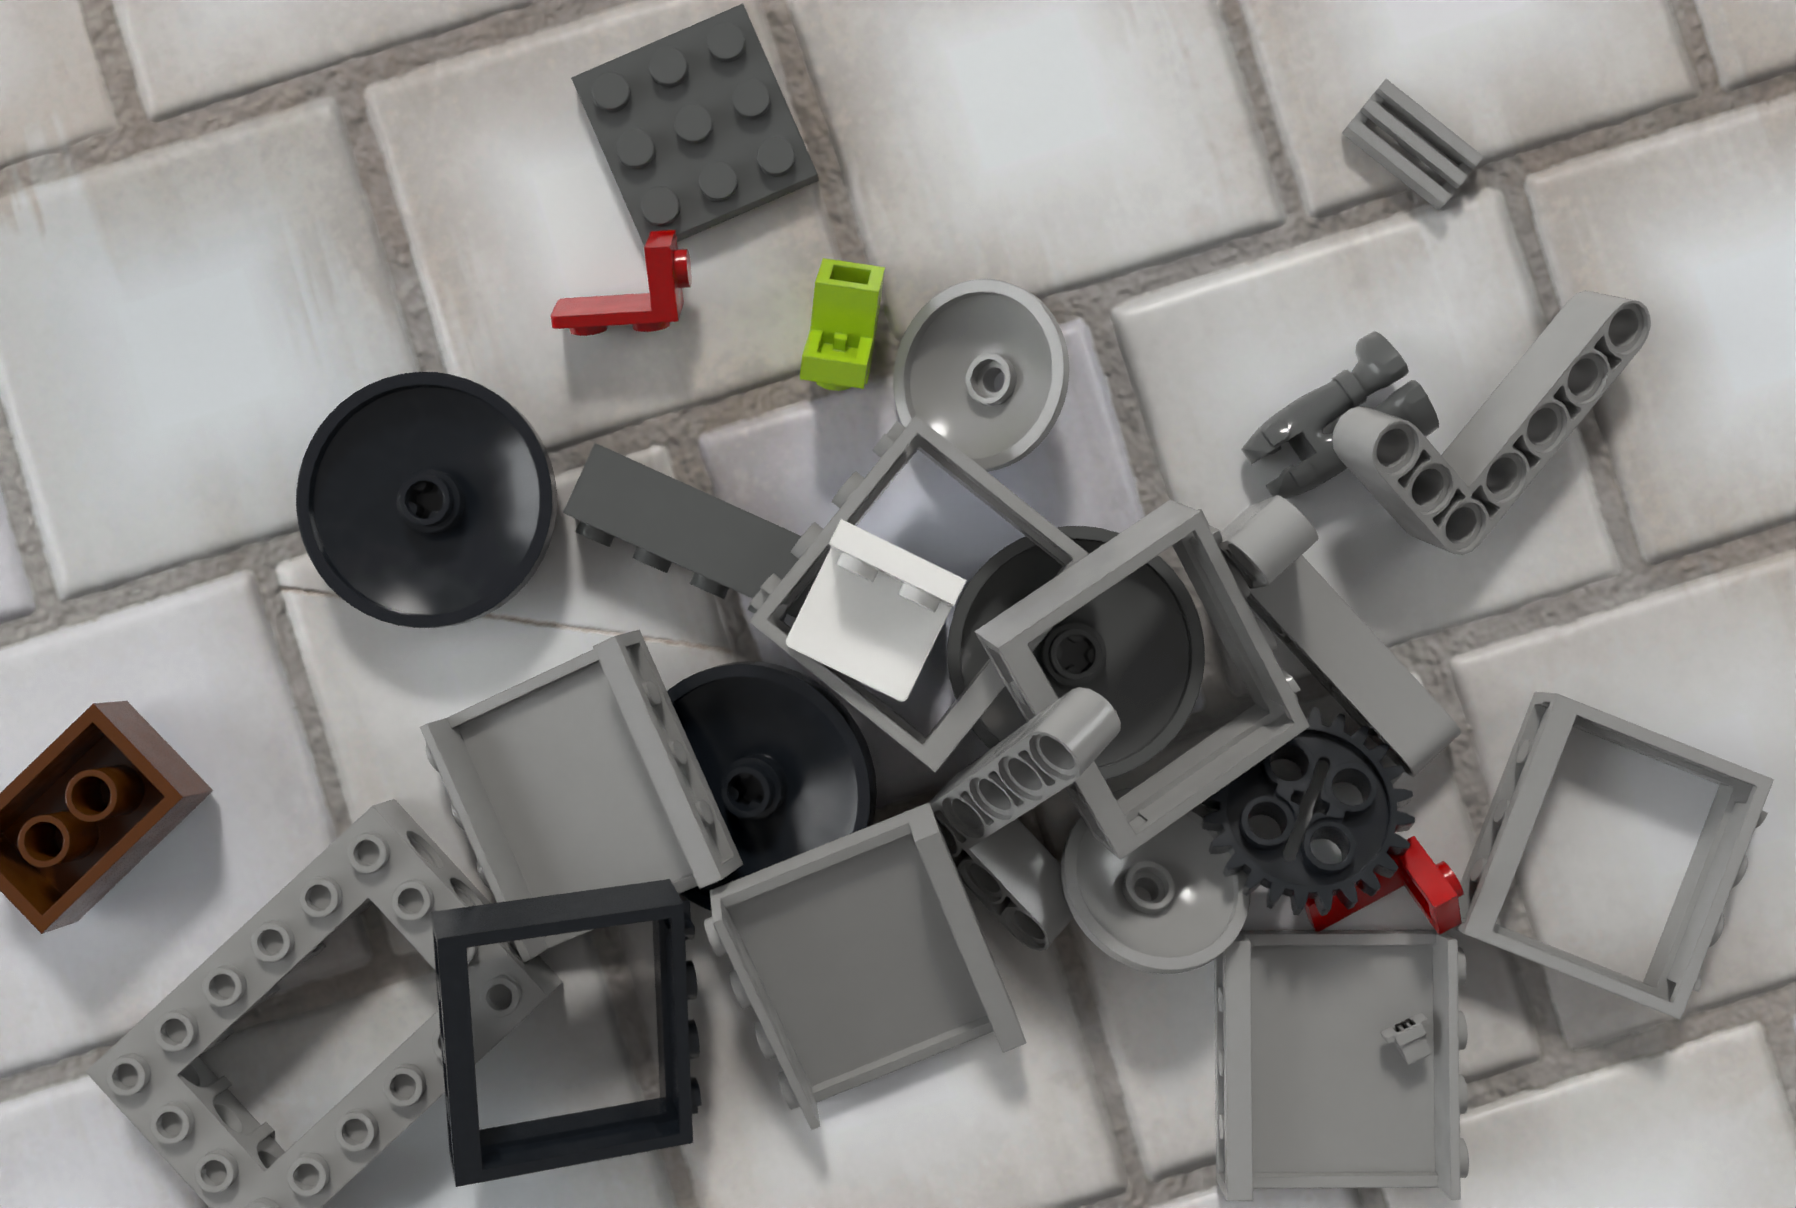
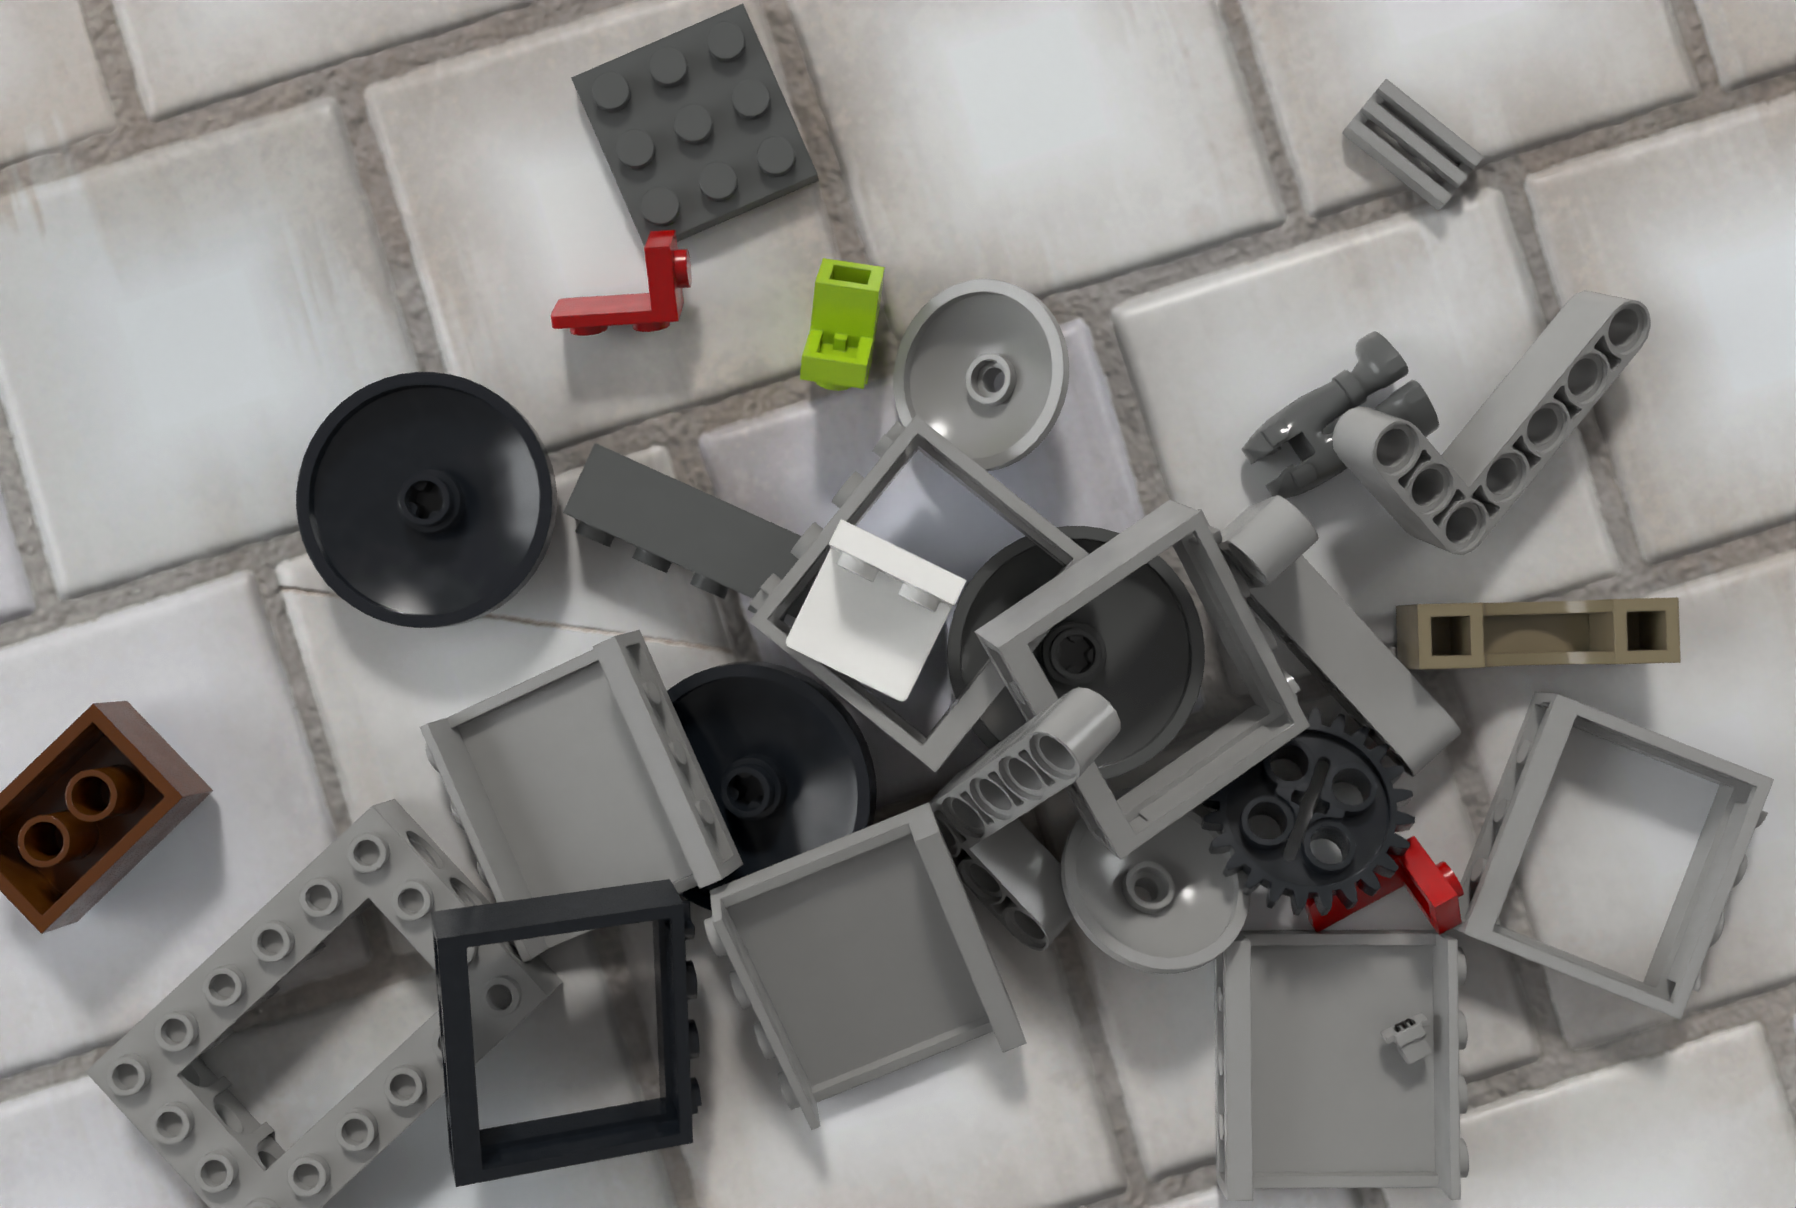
(1538, 633): none -> dark tan arch

